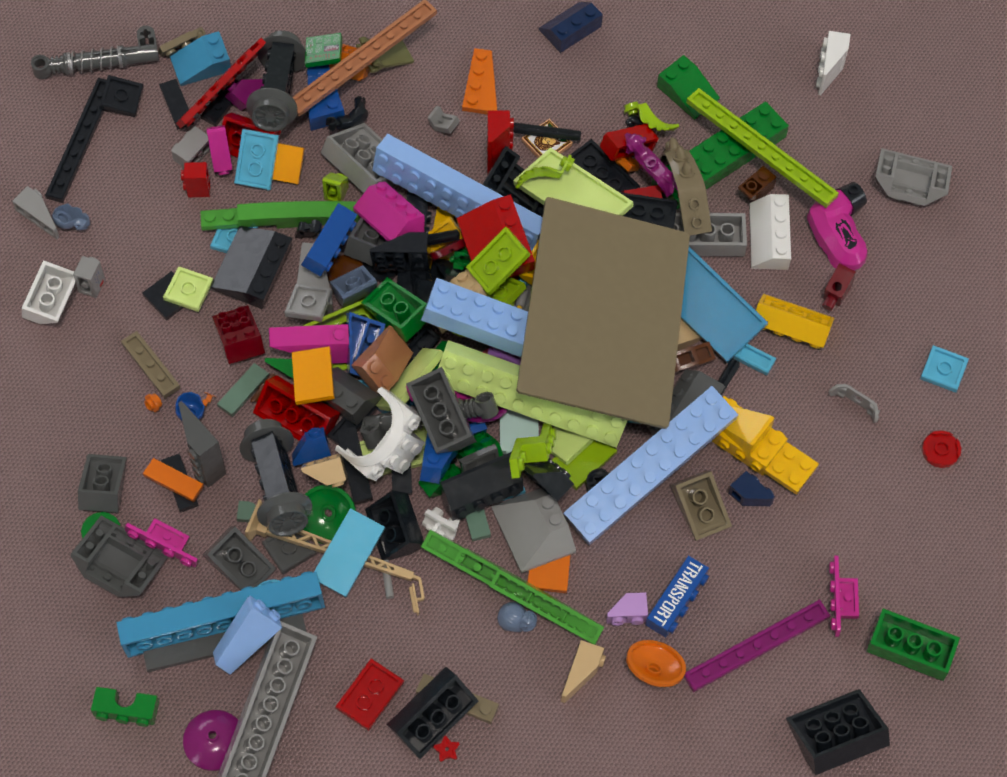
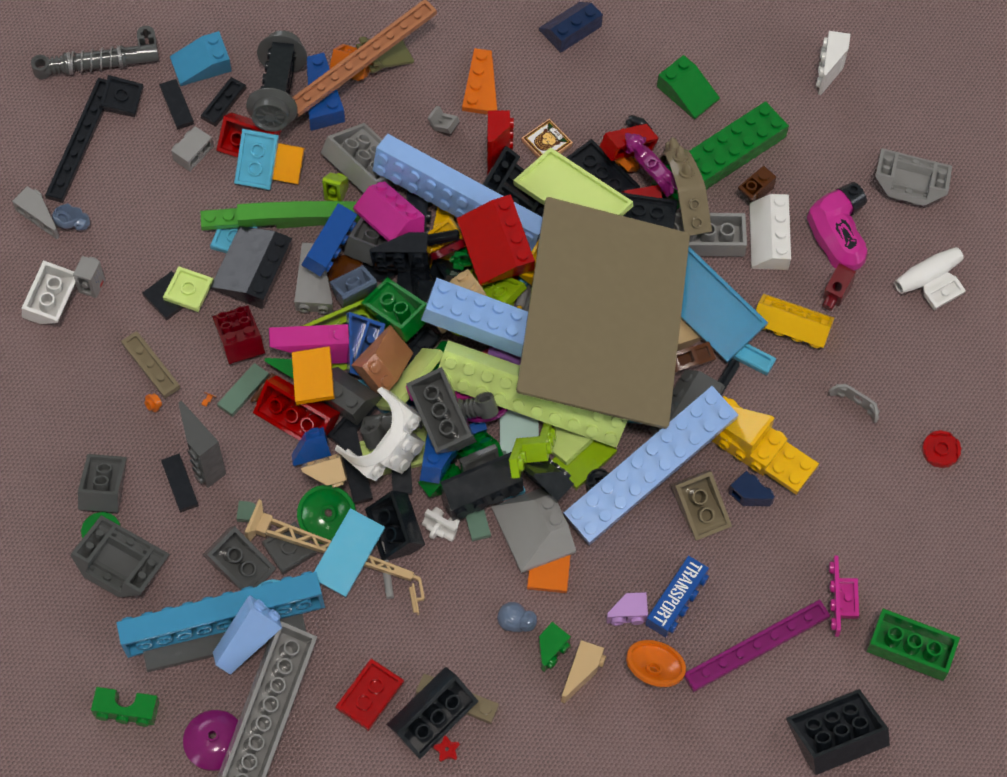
(164, 538): dark pink bracket -> none
(170, 47): dark tan hinge -> none
(173, 480): orange tile -> none
(193, 402): blue hair -> none
(196, 179): red brick -> none
(219, 149): dark pink slope -> none
(224, 81): red wing -> none
(241, 90): magenta slope -> none
(283, 508): brick -> none
(308, 230): black piece -> none
(308, 302): light grey tile -> none
(323, 50): green tile -> none
(354, 118): black arm -> none
(498, 260): lime plate -> none
(513, 586): bright green slope -> none
(545, 131): black axle -> none
(551, 644): none -> green slope
(566, 163): lime plant -> none
(648, 117): lime plant -> none
(762, 148): lime plate -> none
(933, 276): none -> white plate
(944, 368): medium azure tile -> none

